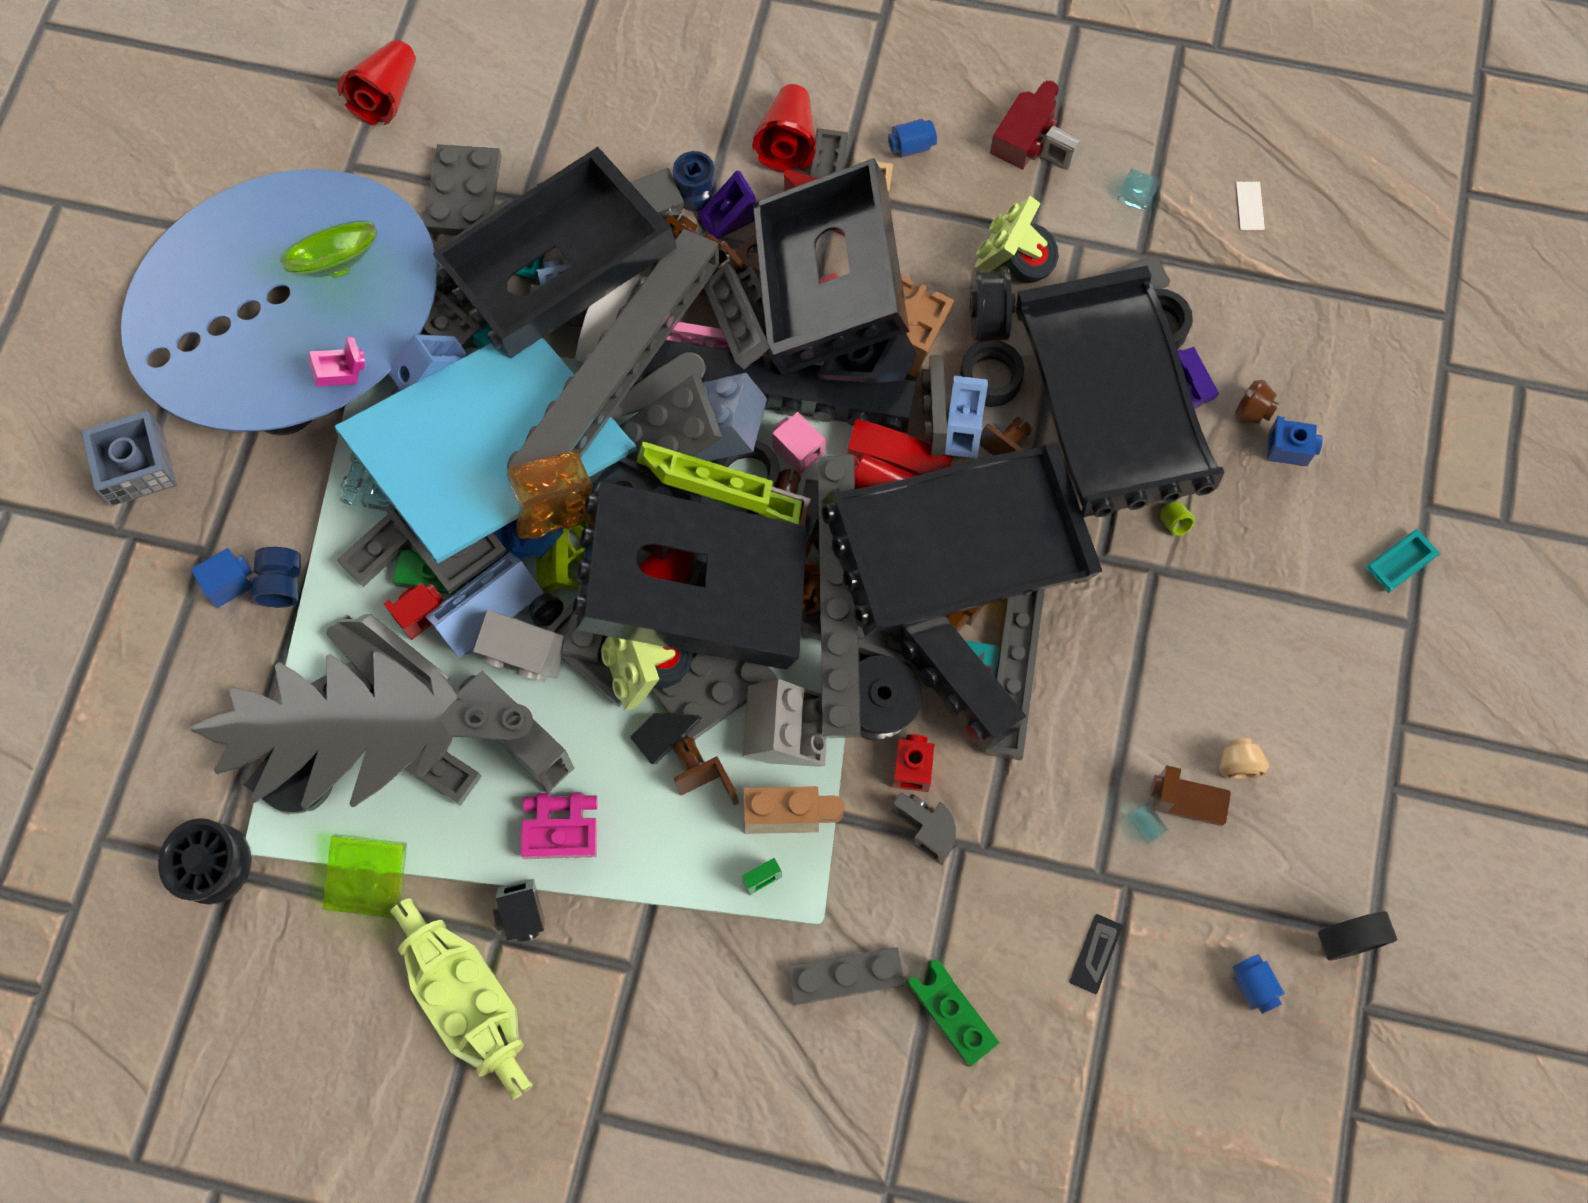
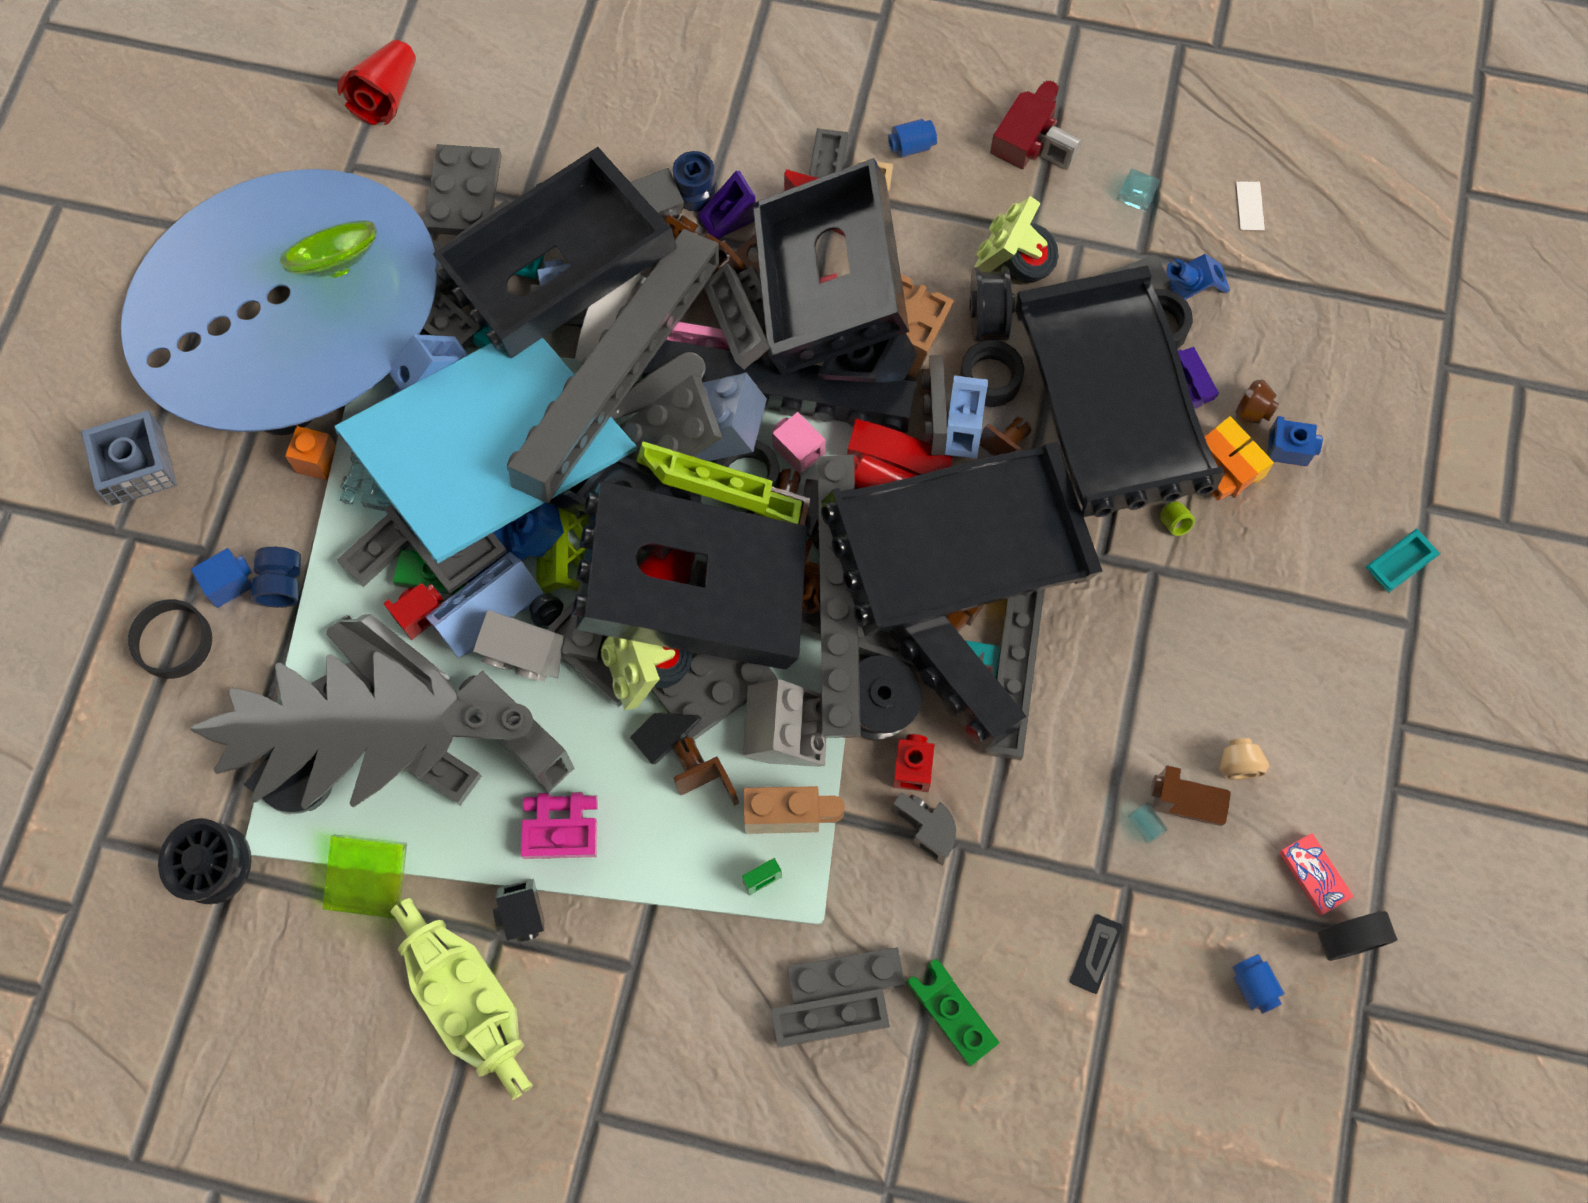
(150, 613): none -> black tyre
(311, 453): none -> orange brick
(337, 366): dark pink bracket -> none
(550, 494): clear orange bracket -> none
(787, 131): red cone -> none
(830, 1018): none -> dark grey plate
(1196, 276): none -> blue bracket
(1241, 462): none -> hips
(1316, 874): none -> tile

